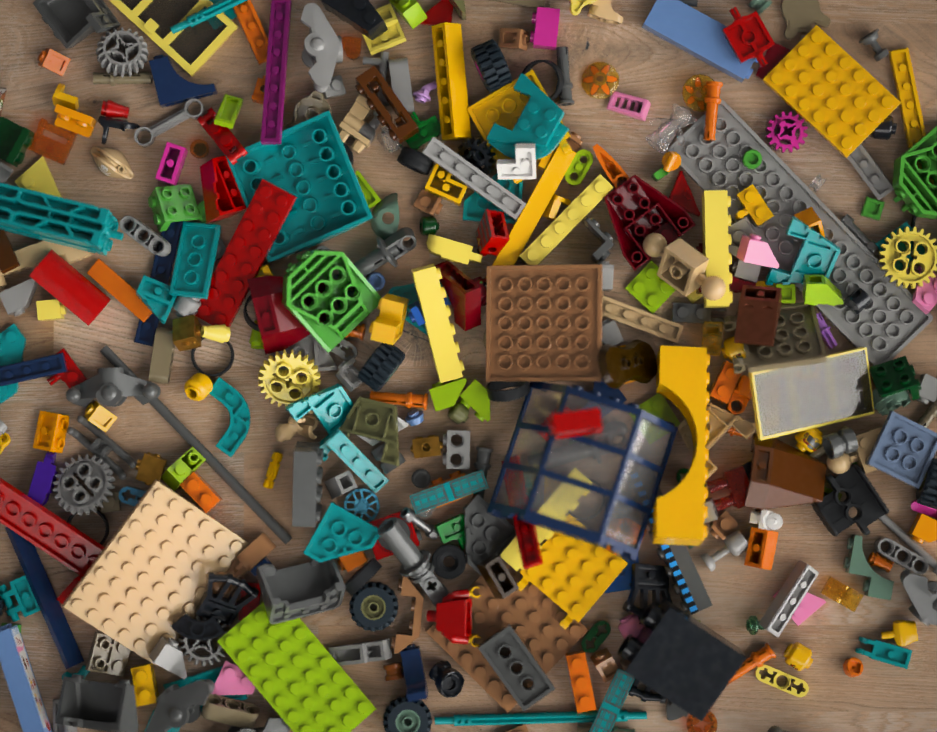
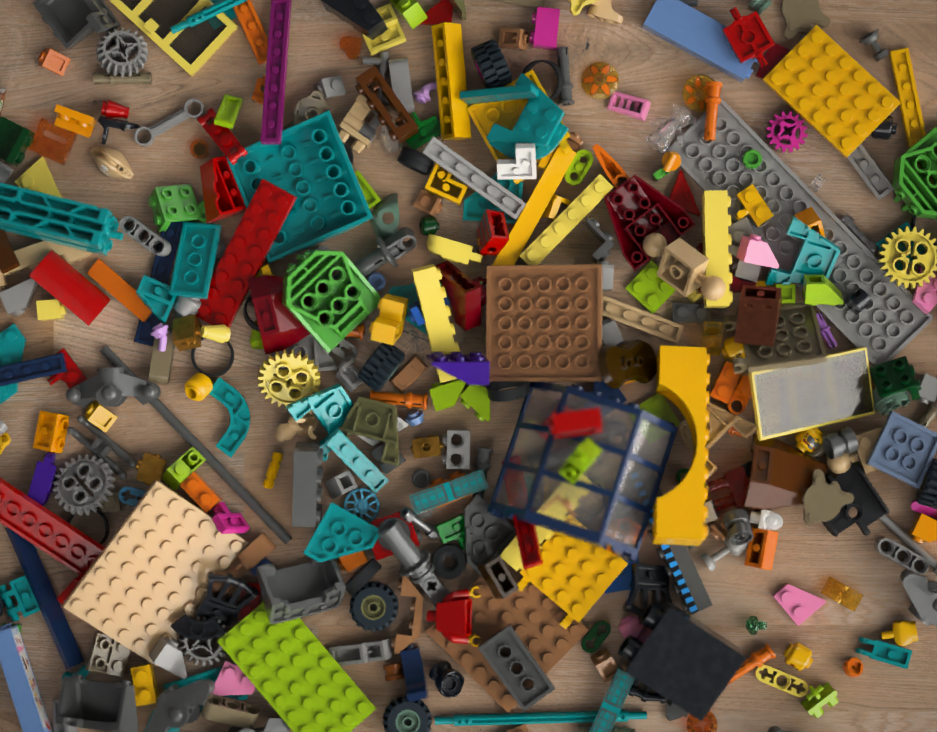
(64, 99): yellow tile -> none
(161, 331): none -> lavender plate
(171, 164): dark pink brick -> none
(173, 88): dark blue arch -> none
(228, 522): none -> dark pink hinge
(321, 47): light grey piece -> none
(408, 374): none -> medium nougat tile
(458, 413): olive piece -> none
(471, 368): none -> dark purple slope
(478, 155): black gear -> none
(499, 94): none -> teal tile
(565, 503): none -> medium nougat bracket
(580, 460): none -> lime slope
(580, 681): orange arch -> none
(738, 527): none -> dark grey wheel
(788, 598): light grey slope -> none
(818, 698): none -> lime hips
(823, 500): none -> dark tan tile
(855, 563): sand green arch -> none
(872, 208): bright green tile -> none
(880, 562): orange pin -> none

